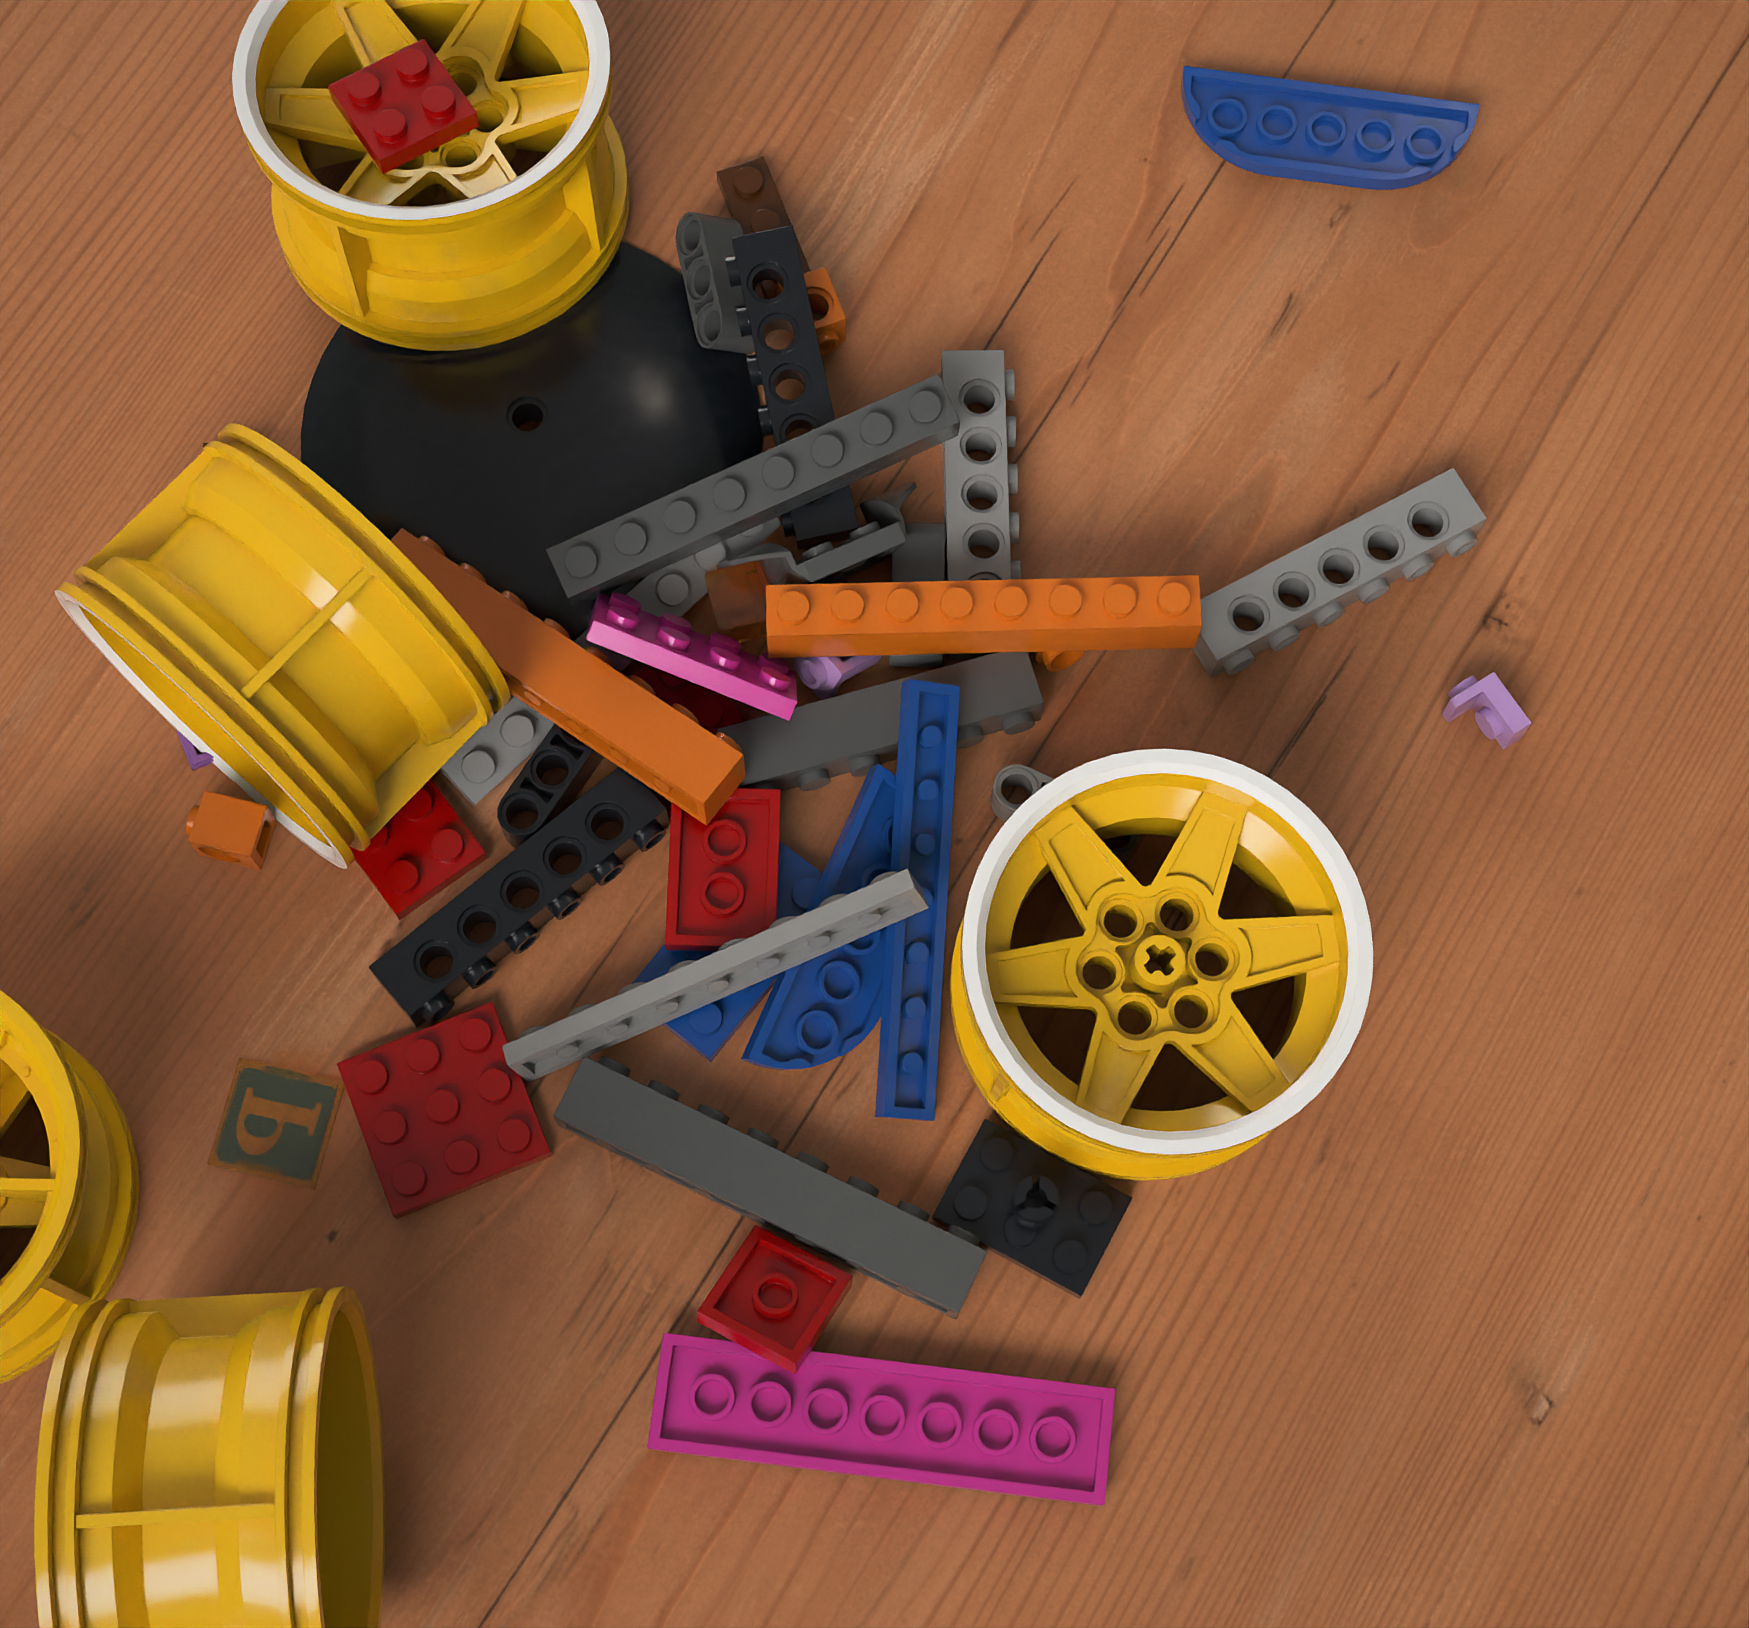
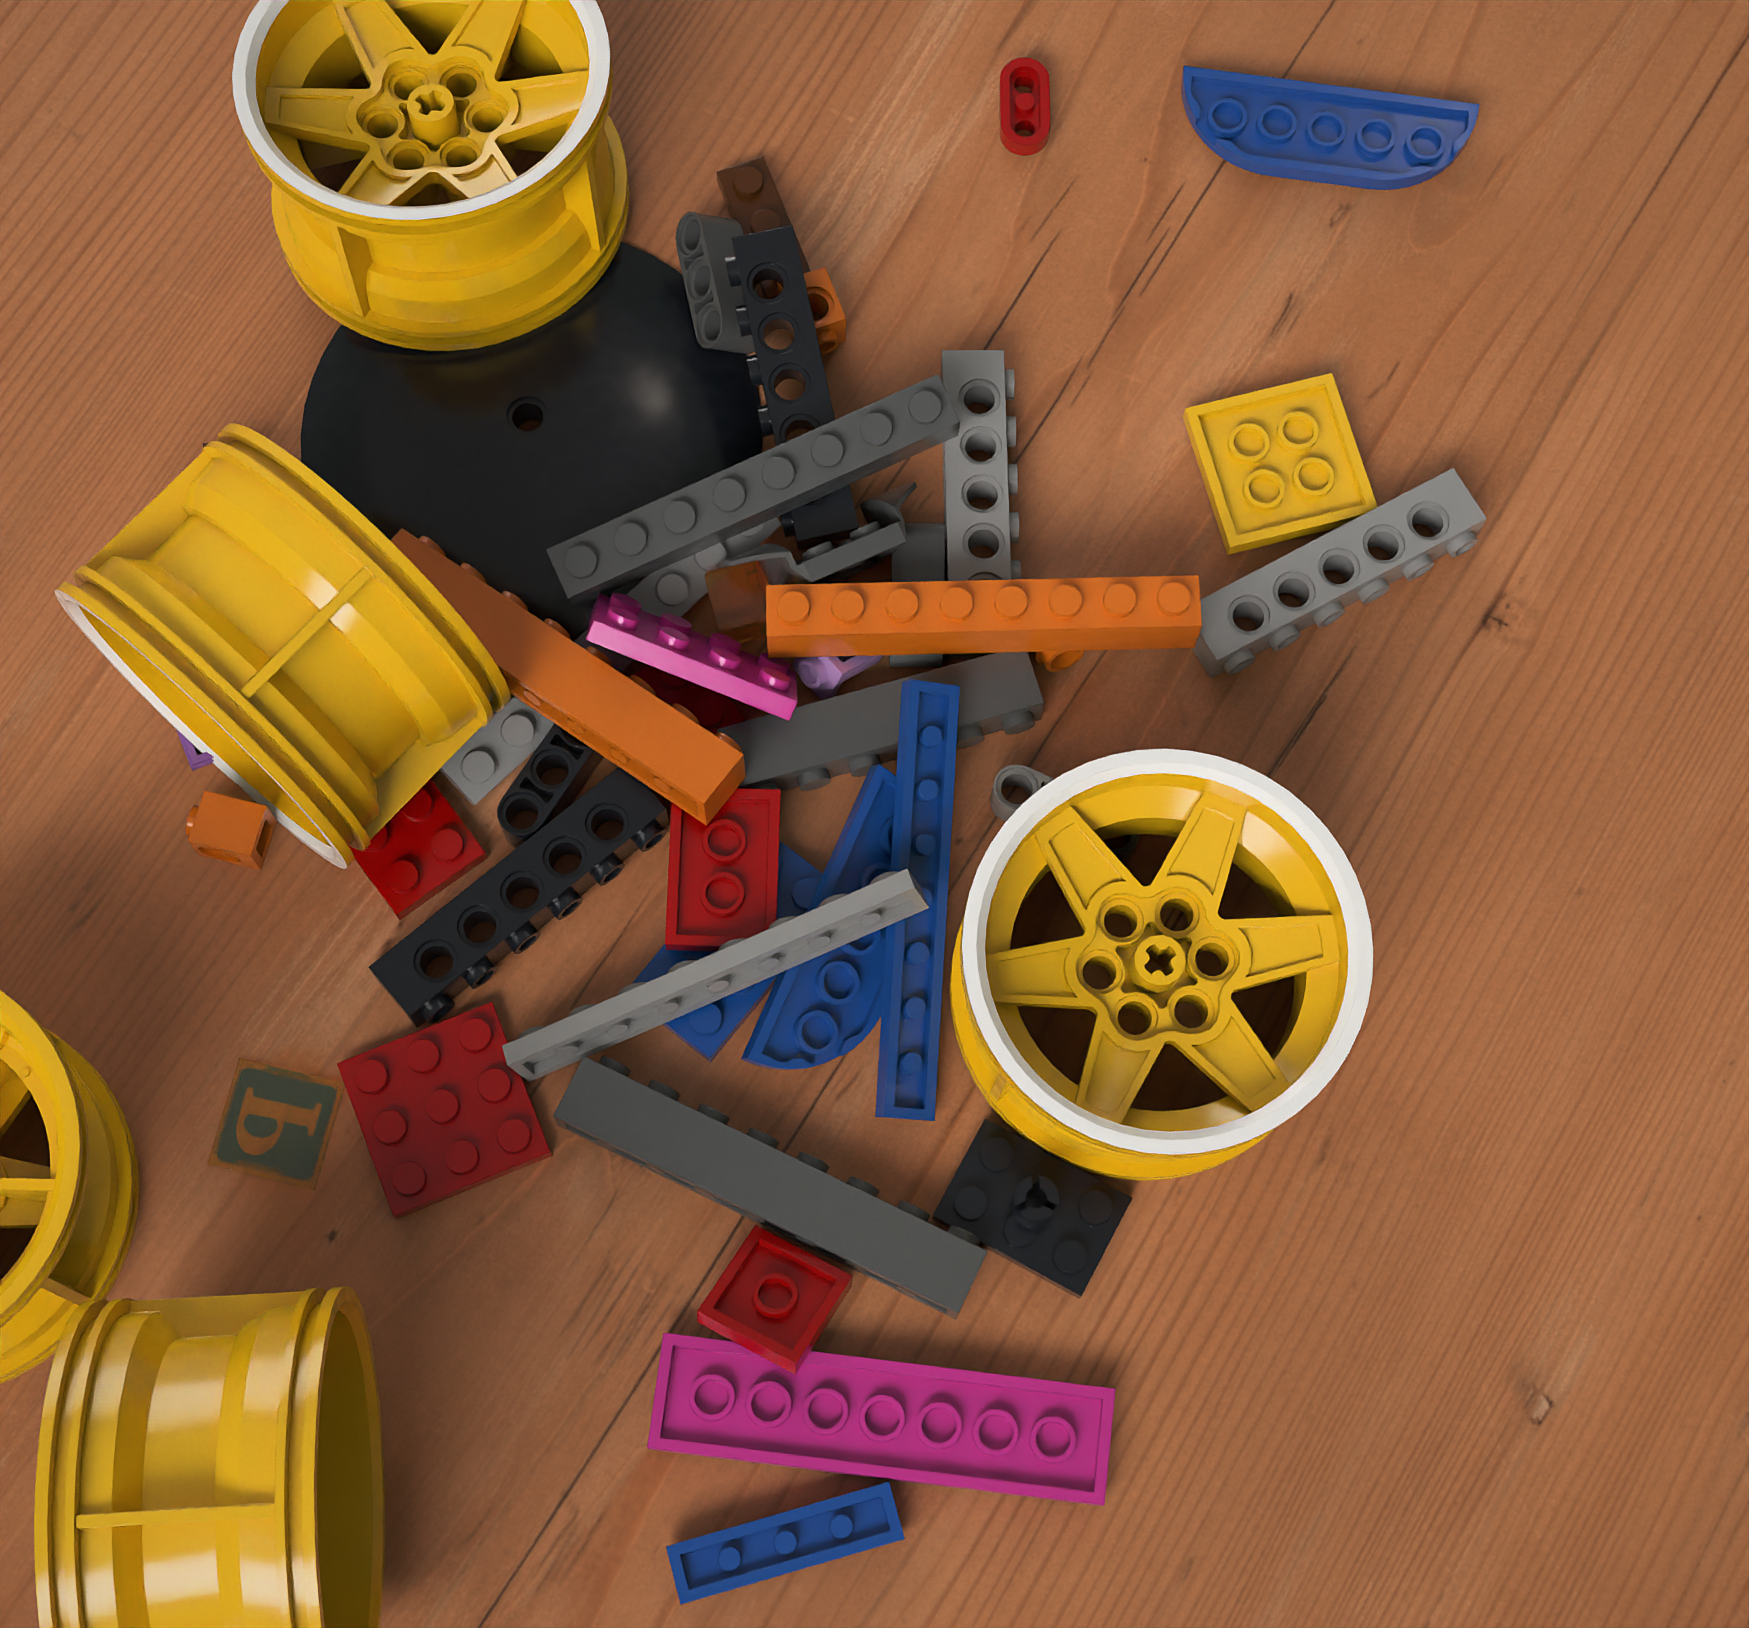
(403, 106): red plate -> none
(784, 1543): none -> blue plate
(1024, 110): none -> red plate
(1279, 463): none -> yellow plate
(1495, 708): lavender bracket -> none

